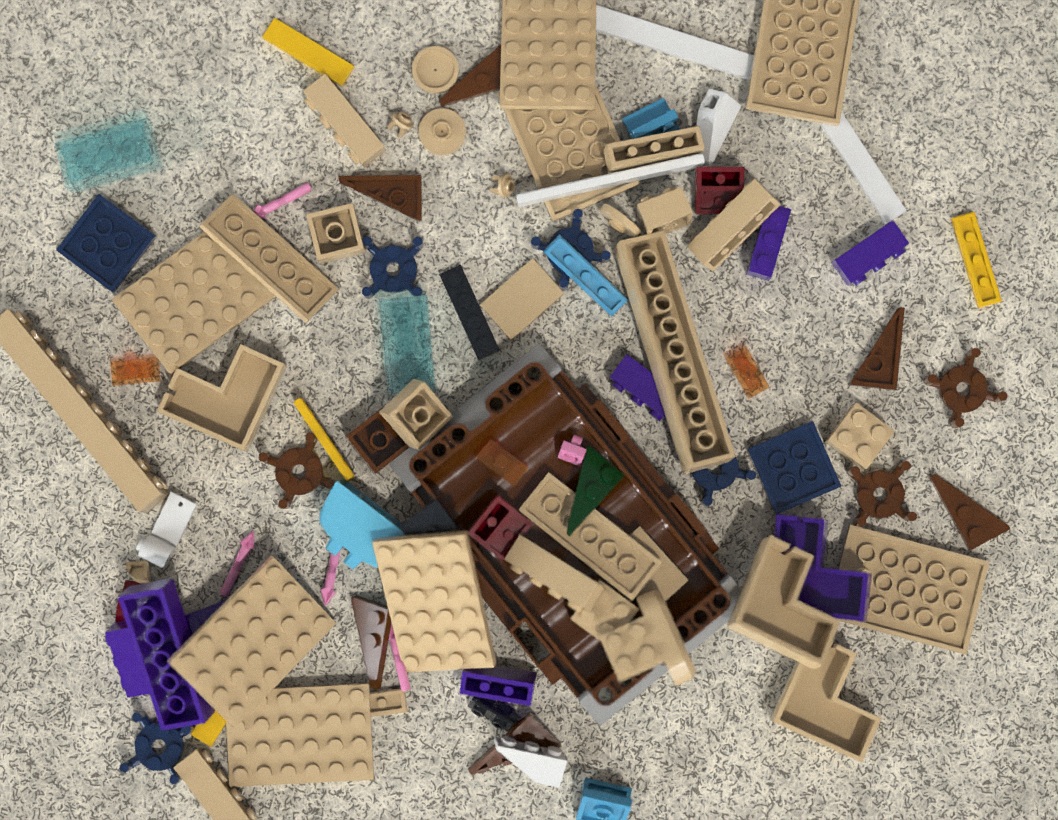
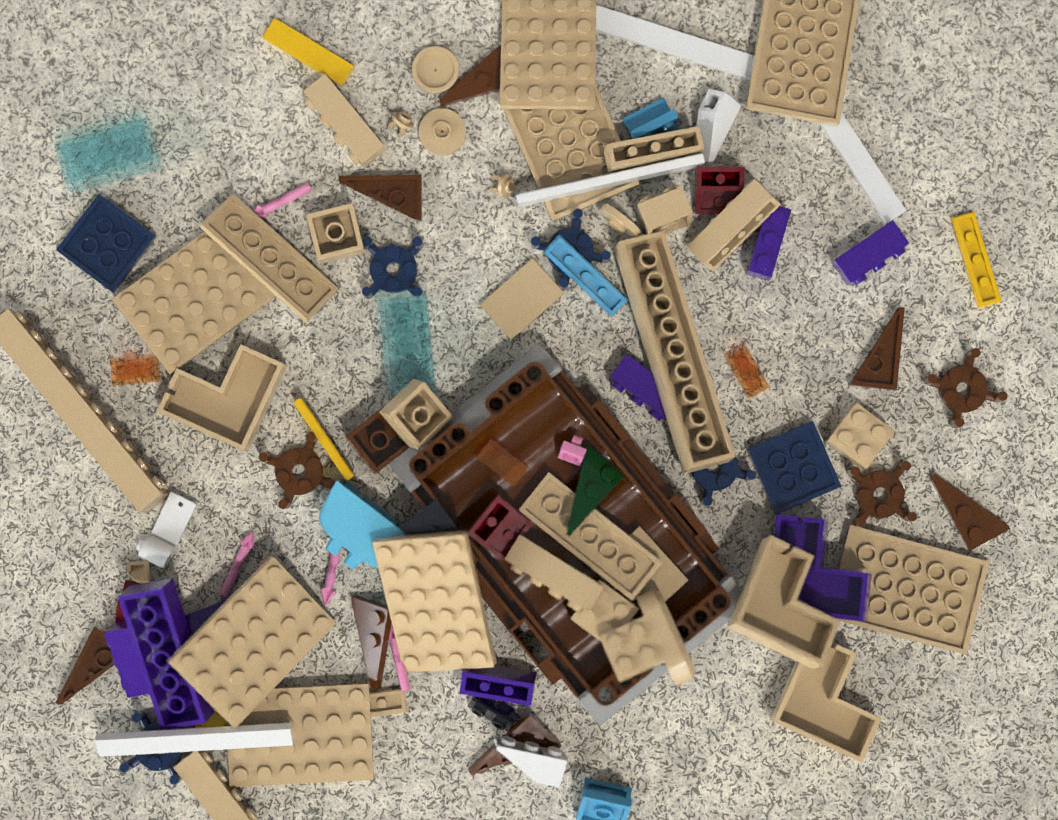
(91, 663): none -> reddish brown wing
(194, 739): none -> white tile
(469, 312): black plate -> none

